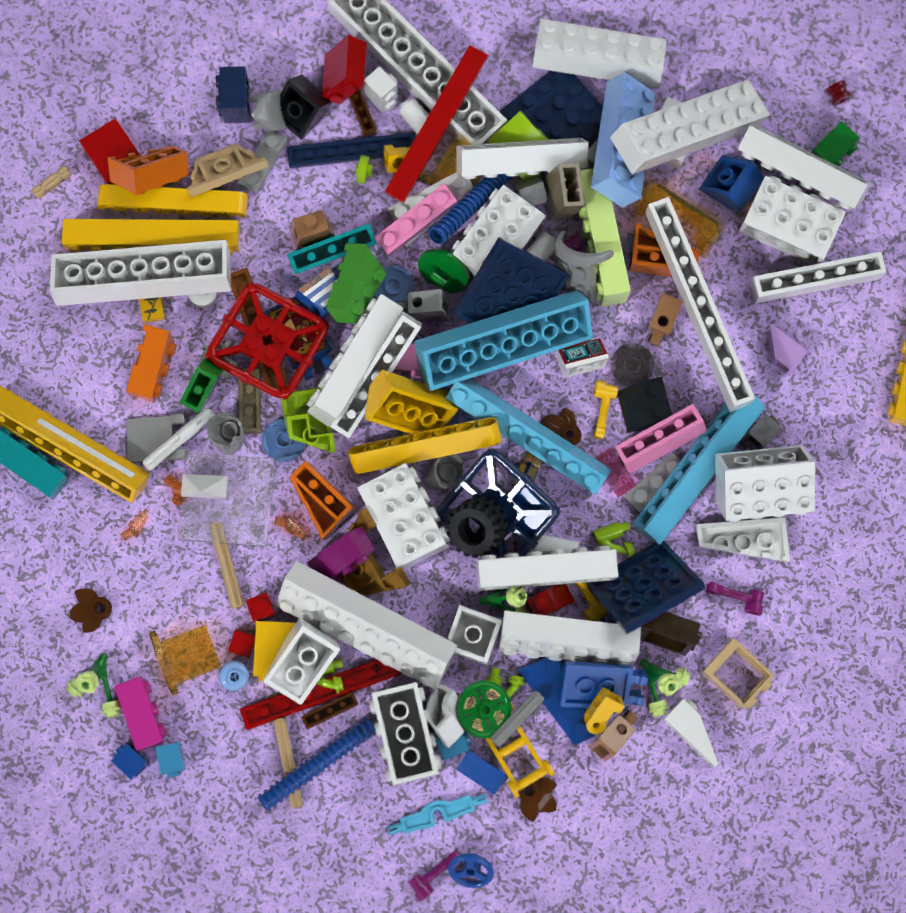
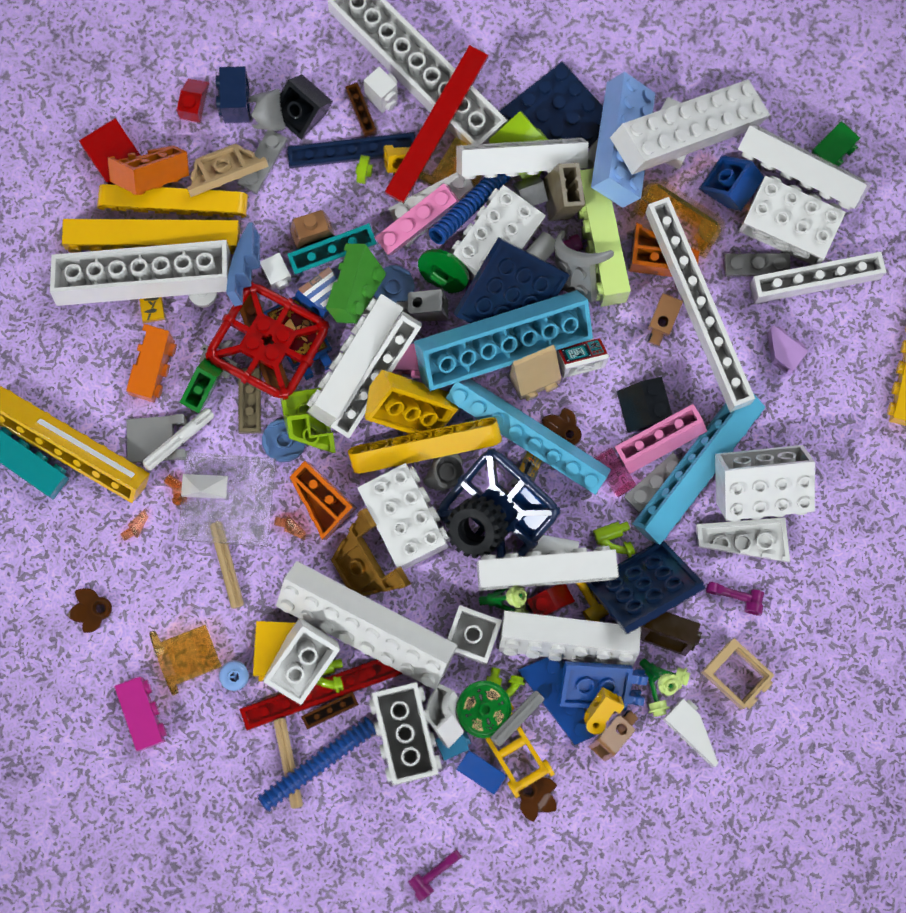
(51, 182): tan axle -> none
(89, 681): yellowish green plant -> none
(129, 761): blue brick -> none
(170, 759): dark azure brick -> none
(192, 100): none -> red slope
(225, 432): light grey hair -> none
(242, 644): red tile -> none
(243, 262): none -> medium blue slope
(261, 607): red brick -> none
(276, 272): none -> white brick
(343, 555): magenta brick -> none
(344, 69): red brick -> none
(413, 114): white brick -> none
(425, 818): medium azure piece -> none
(471, 868): blue piece -> none
(536, 373): none -> tan slope
(599, 52): white brick -> none
(606, 393): yellow brick -> none
(632, 364): clear smoke tile -> none
(755, 263): none -> light grey plate
(764, 431): flat silver brick -> none
(839, 93): dark red wheel -> none

